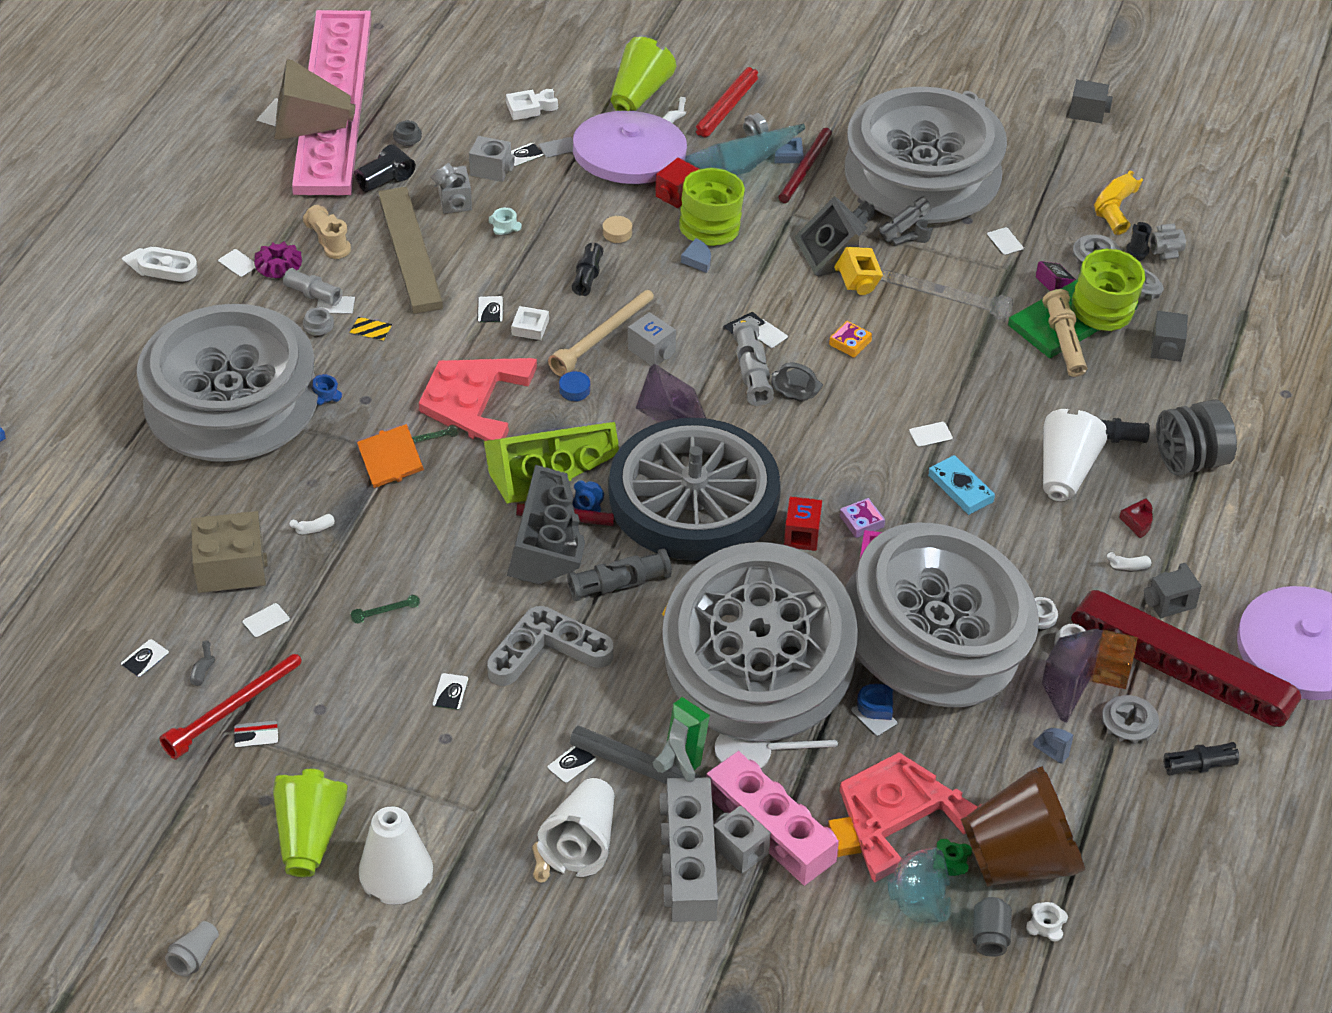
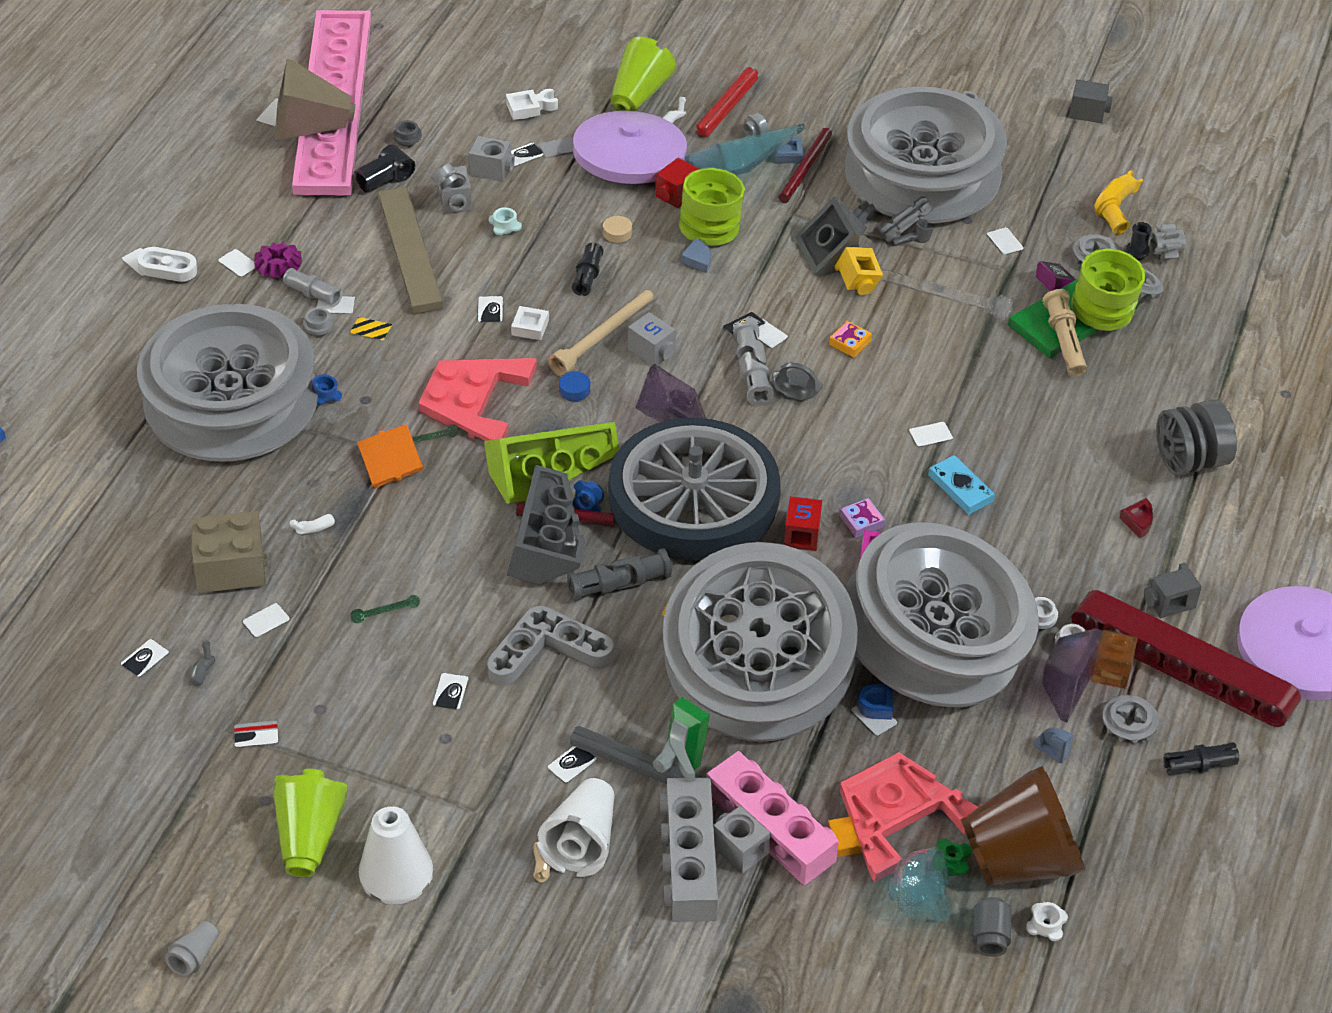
(177, 741): red piece -> none
(330, 231): tan connector -> none
(761, 751): white piece -> none
(1069, 451): white cone -> none
(1126, 431): black pin -> none
(1129, 564): white piece -> none
(1169, 336): dark grey brick -> none

